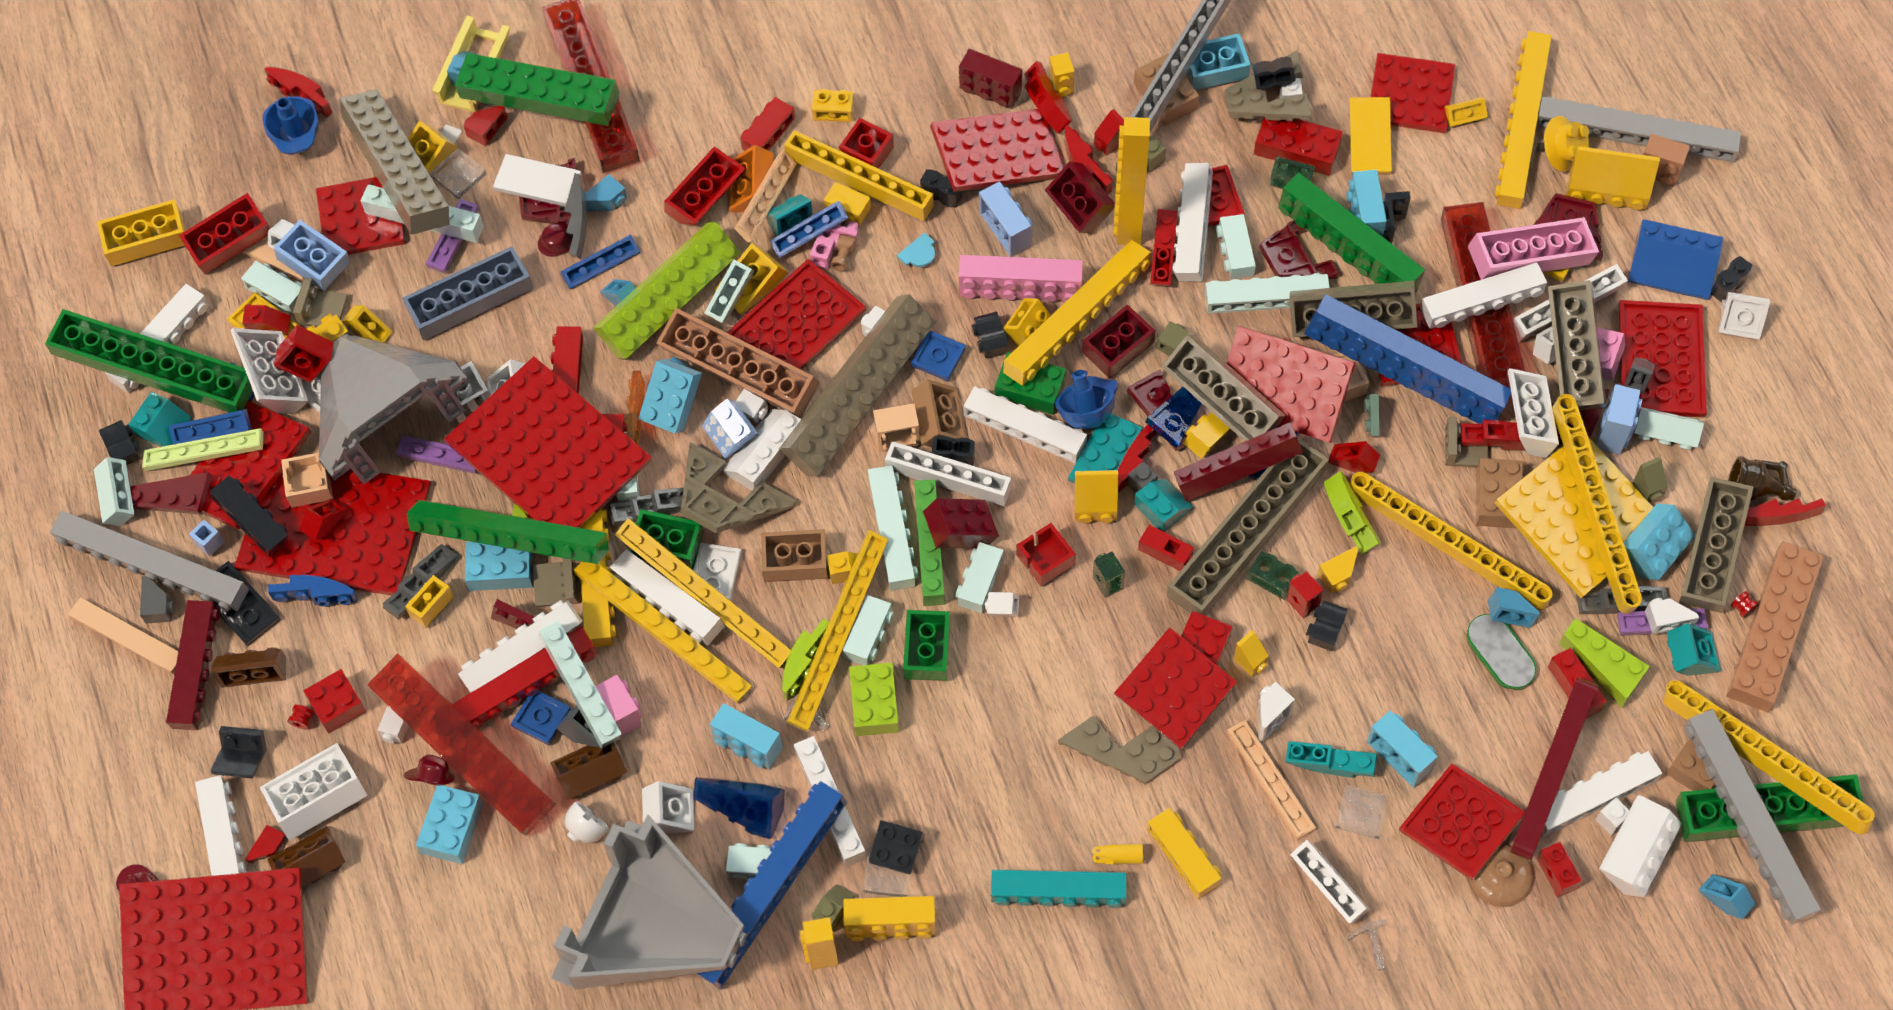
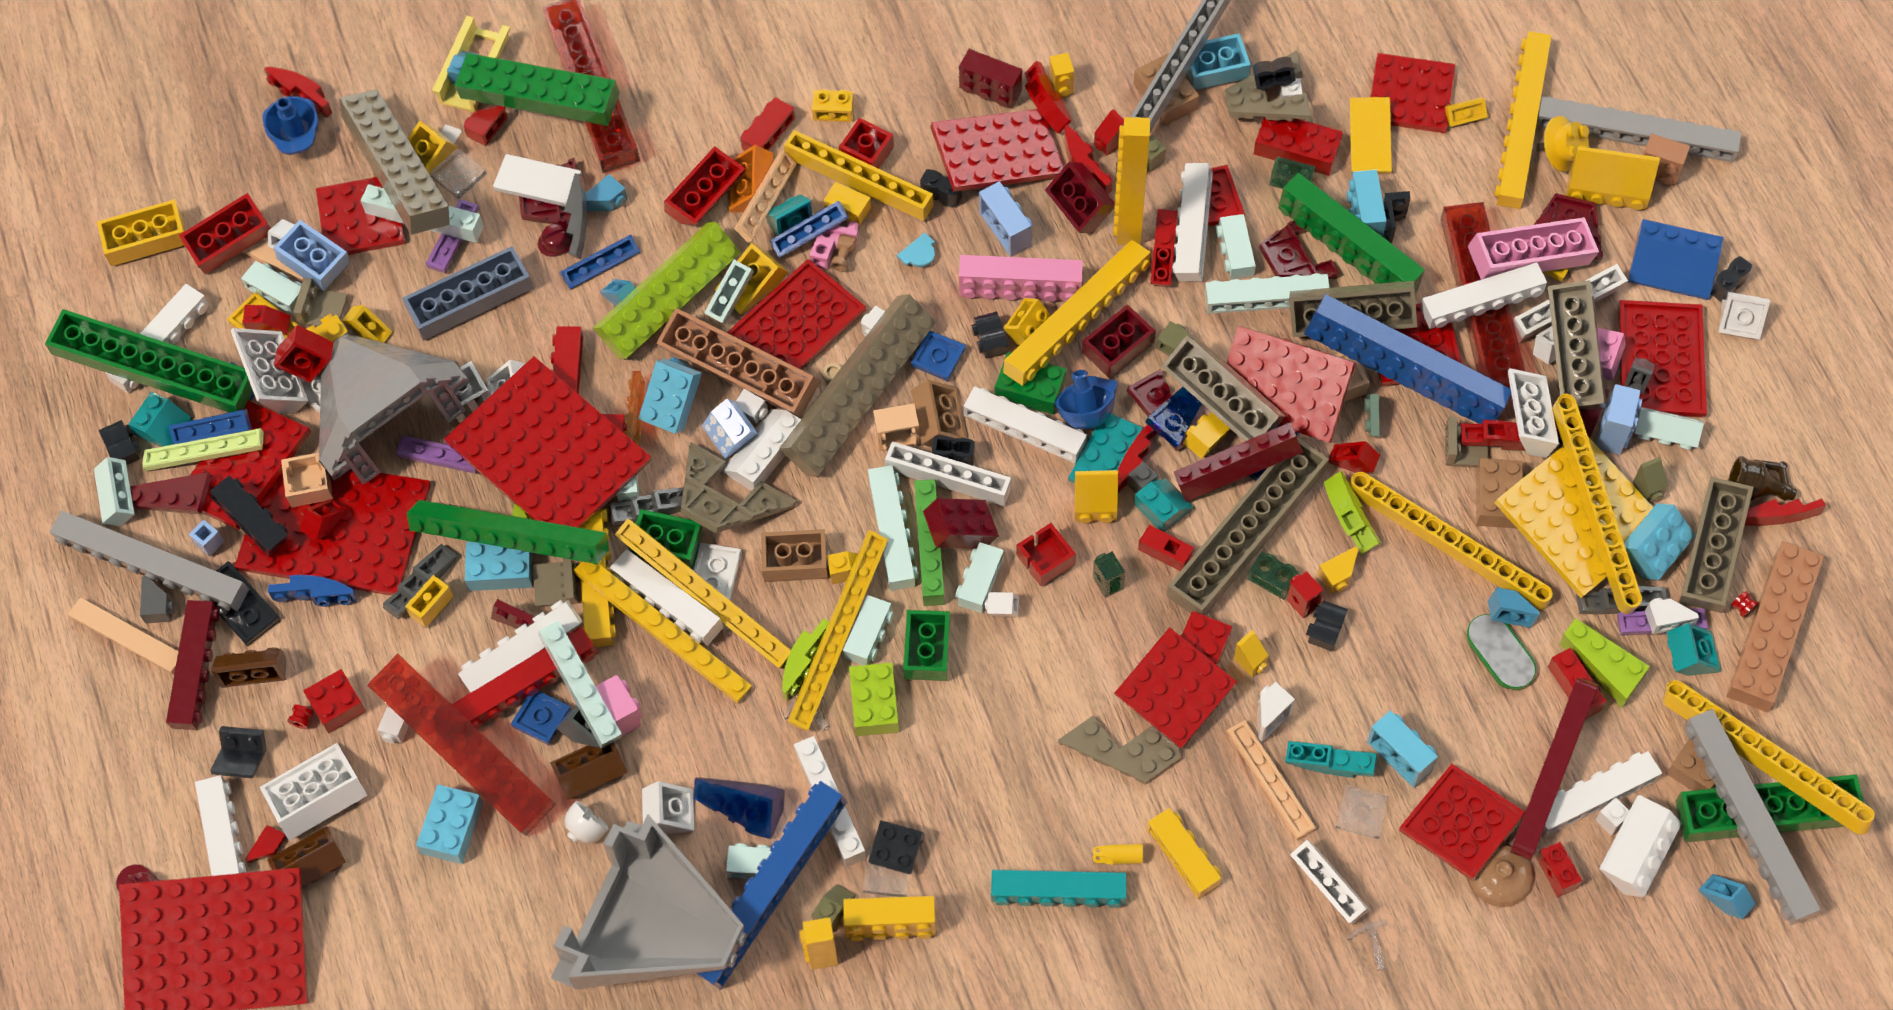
(431, 770): dark red piece -> none
(746, 737): medium azure brick -> none
(830, 371): none -> tan tile

